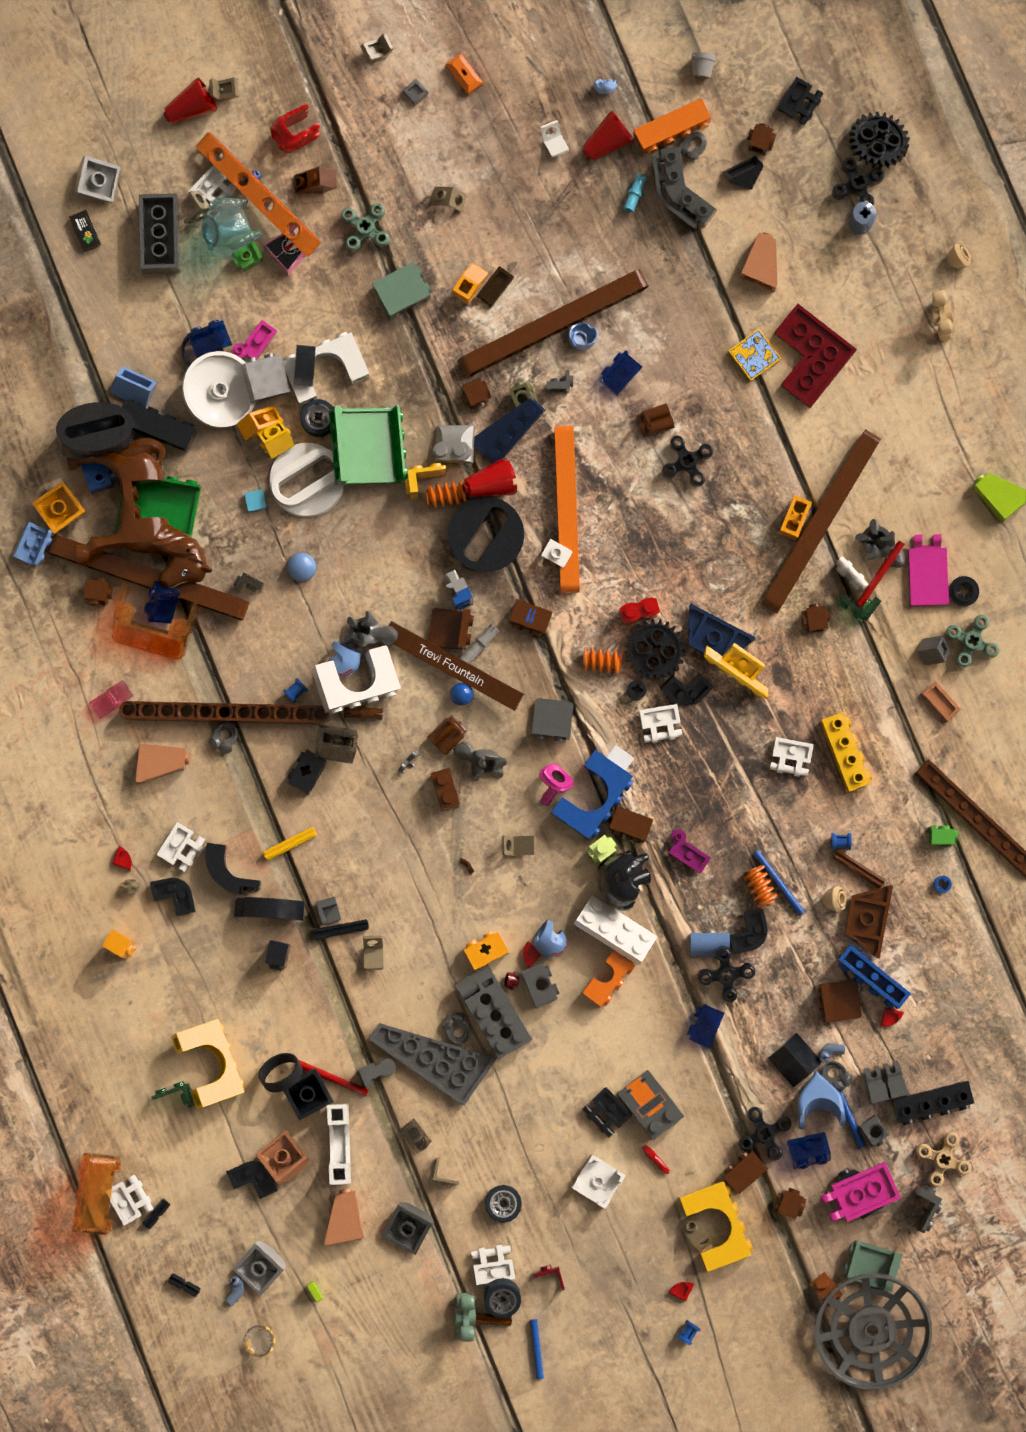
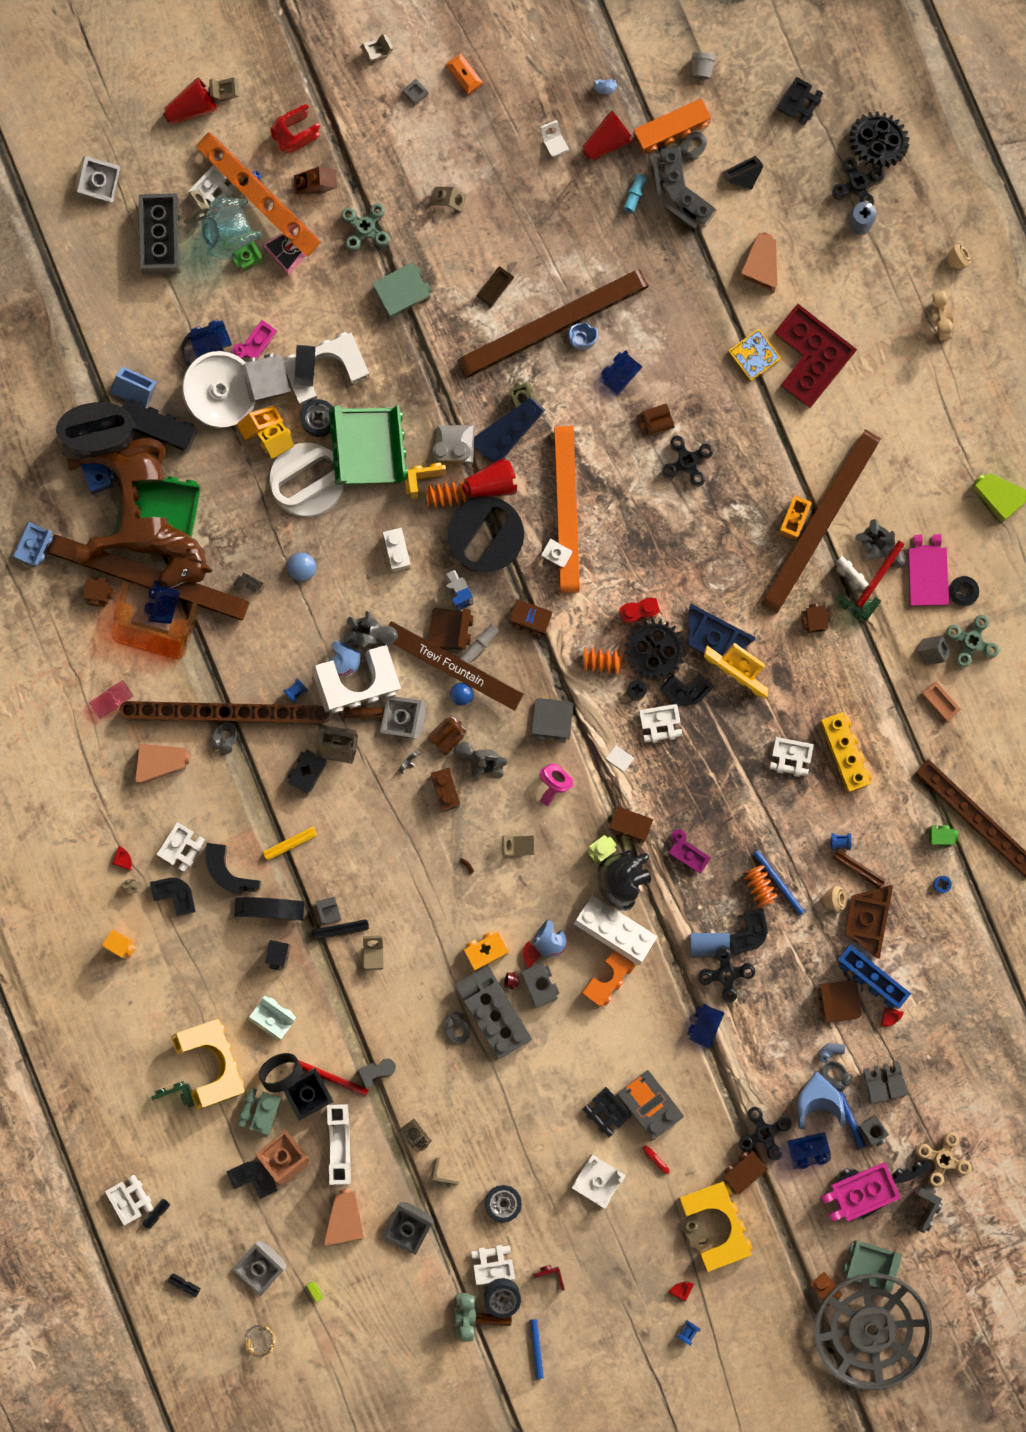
(59, 507): light orange slope -> none
(84, 230): tile -> none
(95, 1193): clear orange windscreen -> none
(237, 1290): sand blue arm -> none
(255, 500): medium azure tile -> none
(265, 1112): none -> sand green brick
(272, 1018): none -> light aqua bracket
(396, 550): none -> white brick
(403, 717): none -> light grey slope
(442, 1064): dark grey wing -> none
(469, 283): light orange slope -> none
(476, 394): reddish brown brick -> none
(556, 385): dark grey bracket -> none
(587, 822): blue arch -> none
(761, 138): reddish brown brick -> none
(790, 1203): reddish brown brick -> none
(795, 1060): black slope -> none
(904, 1174): none -> black slope
(933, 1101): black brick -> none

